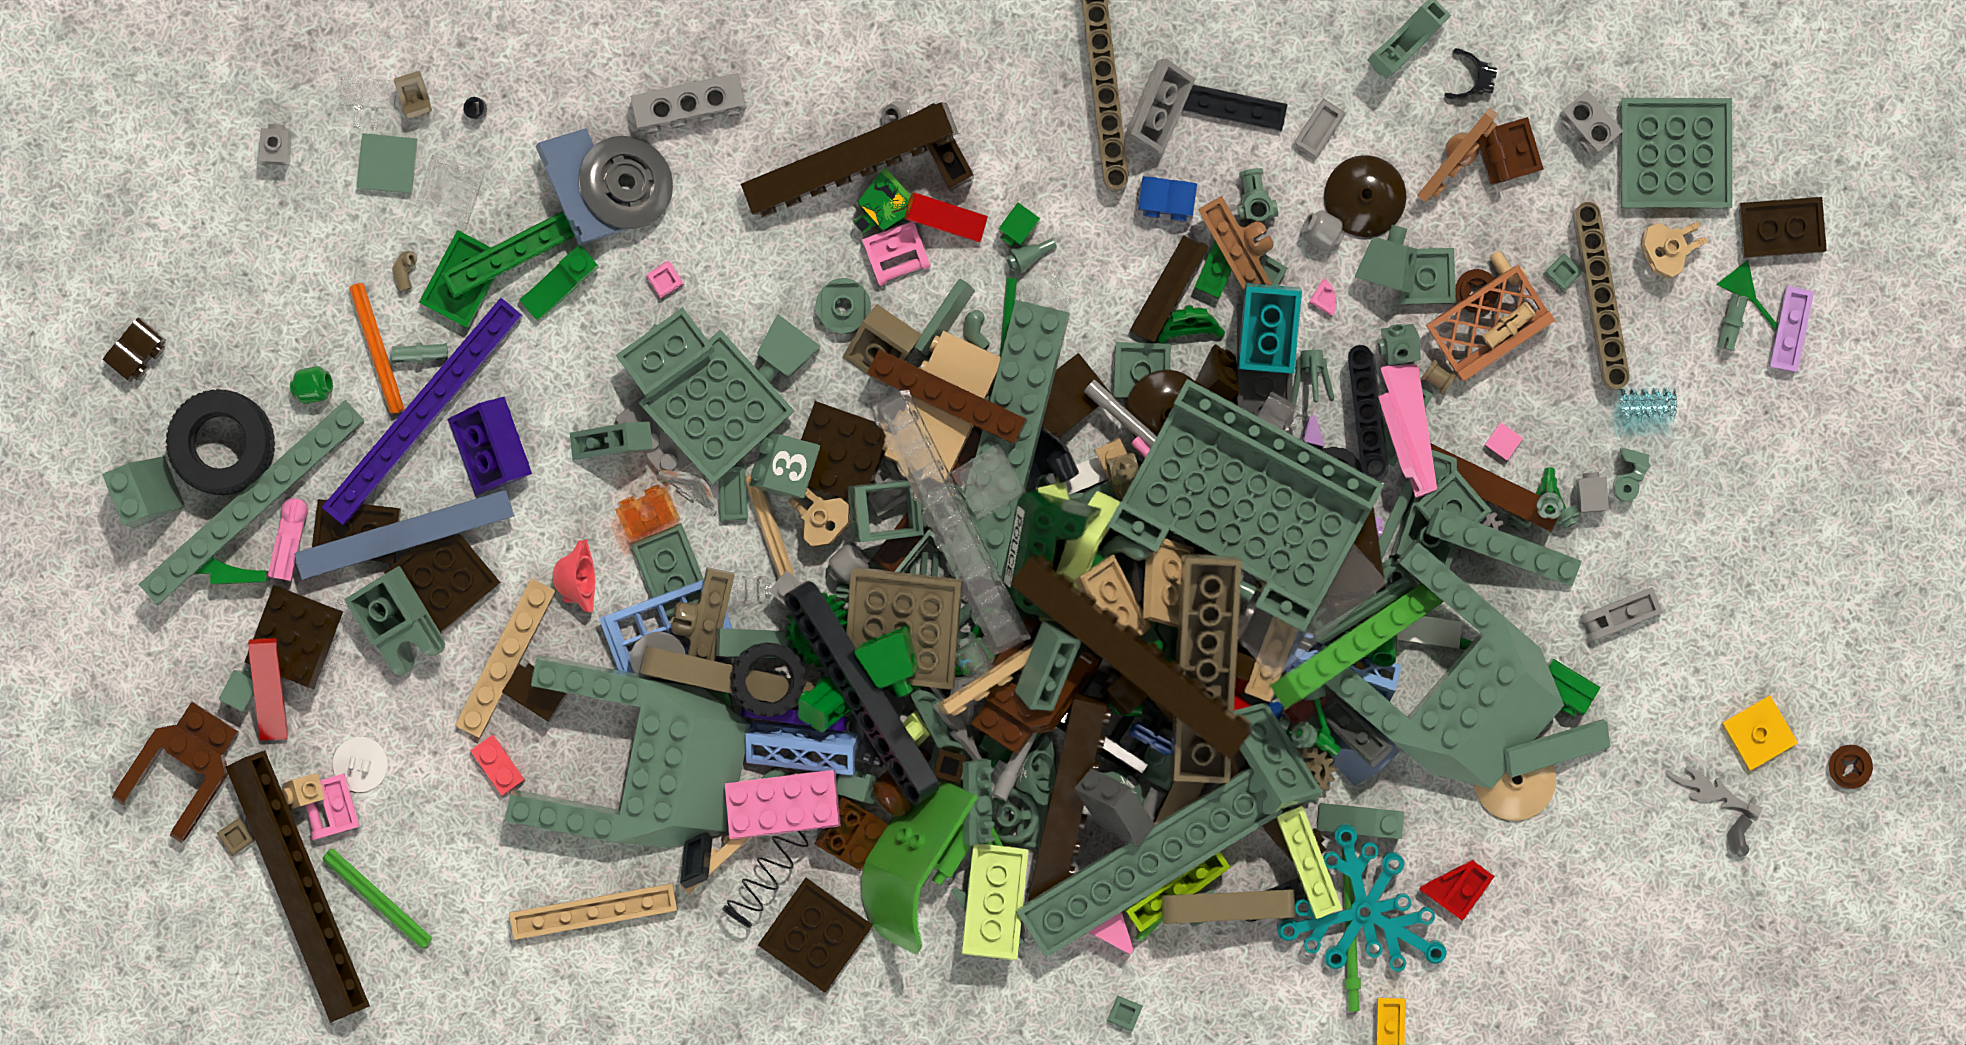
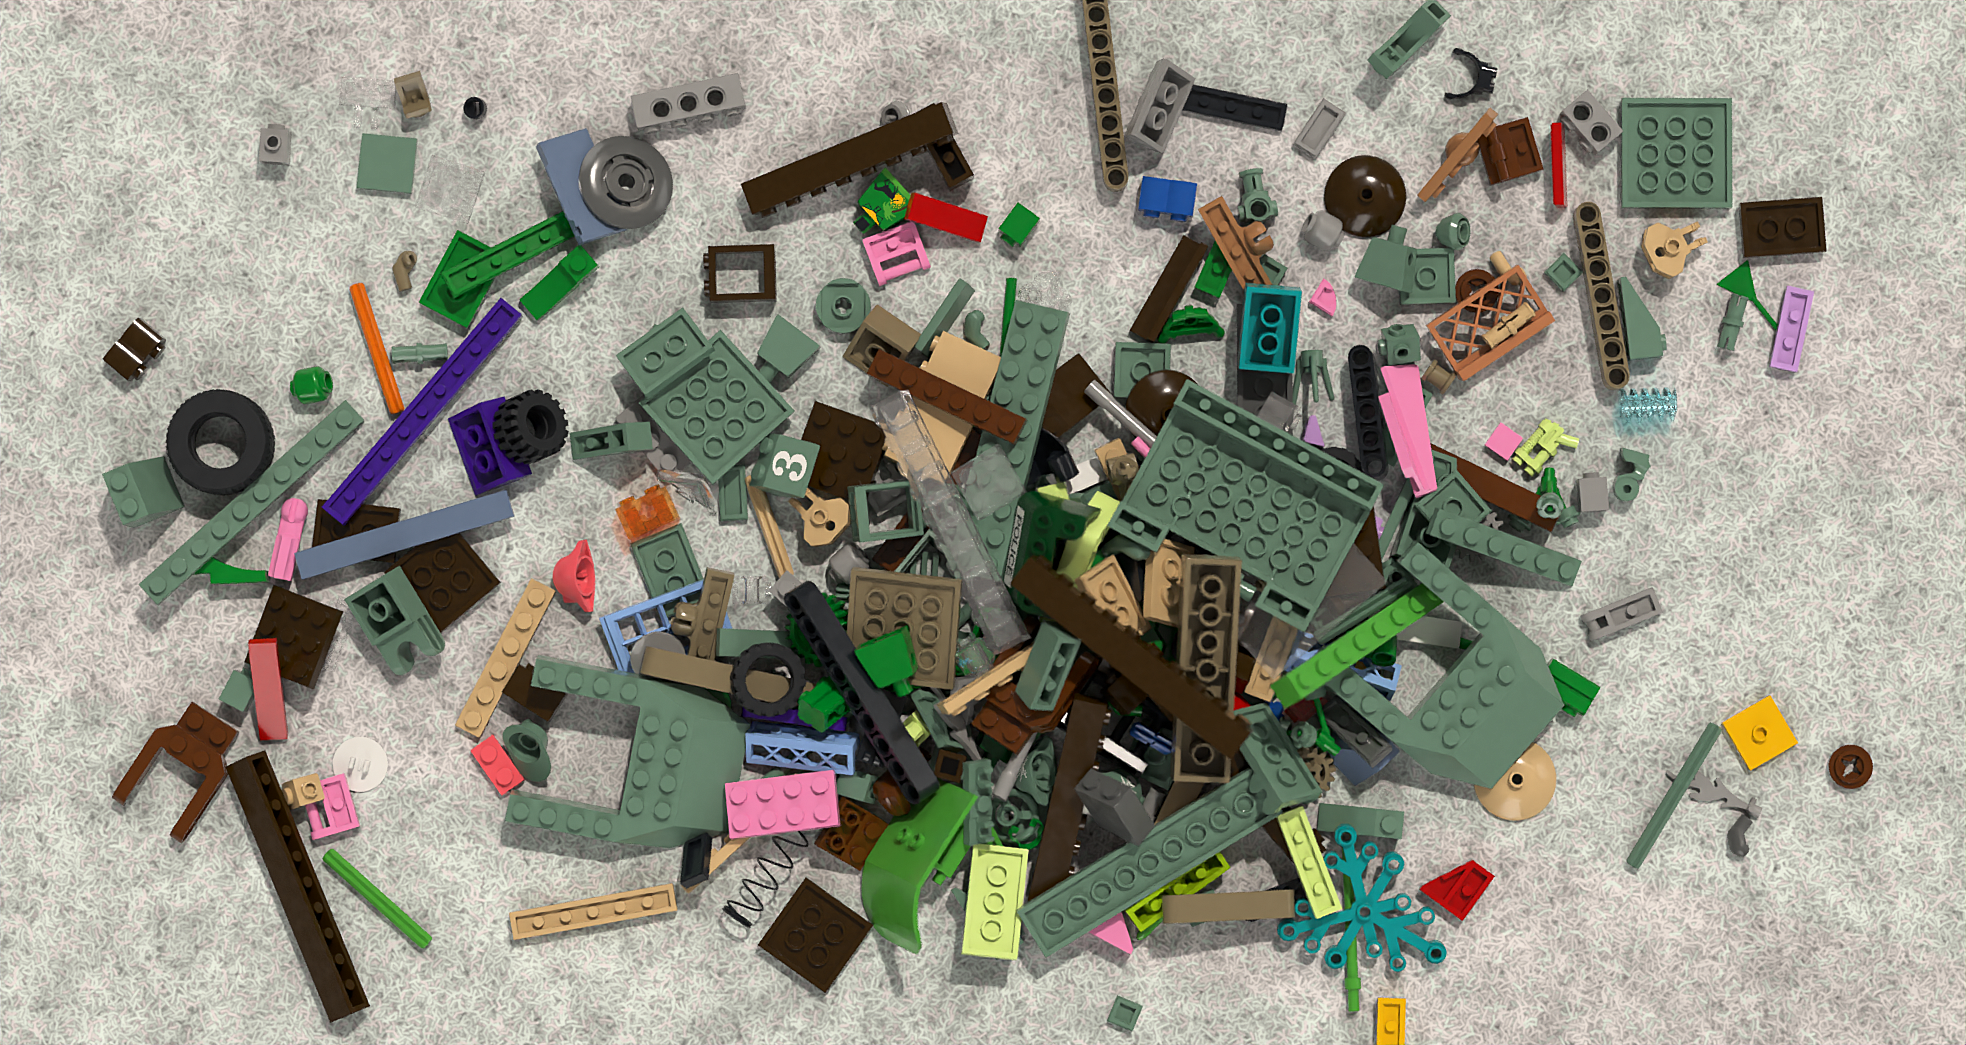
(236, 836): dark tan tile -> none
(527, 749): none -> sand green piece
(547, 422): none -> black tyre
(664, 279): bright pink tile -> none
(710, 285): none -> dark brown window
(1013, 829): none -> green piece
(1023, 257): sand green cone -> none
(1219, 373): dark brown slope -> none
(1454, 231): none -> sand green cone
(1548, 437): none -> yellowish green piece
(1557, 748): sand green tile -> none
(1559, 175): none -> red tile
(1640, 329): none -> sand green slope
(1674, 795): none -> sand green axle

